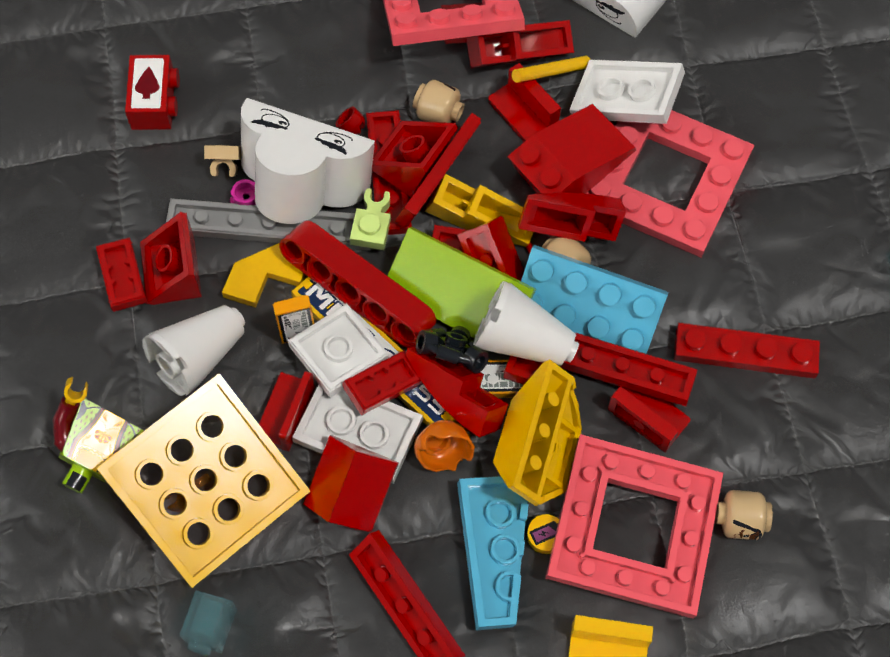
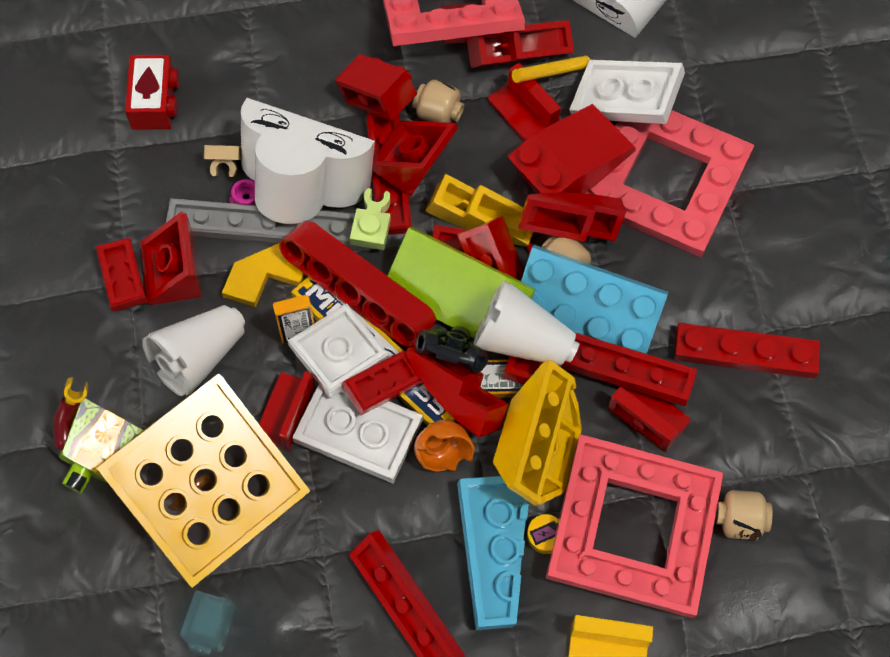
(350, 484): red slope -> none
(351, 121): red hinge -> none
(376, 86): none -> red brick
(438, 171): red tile -> none

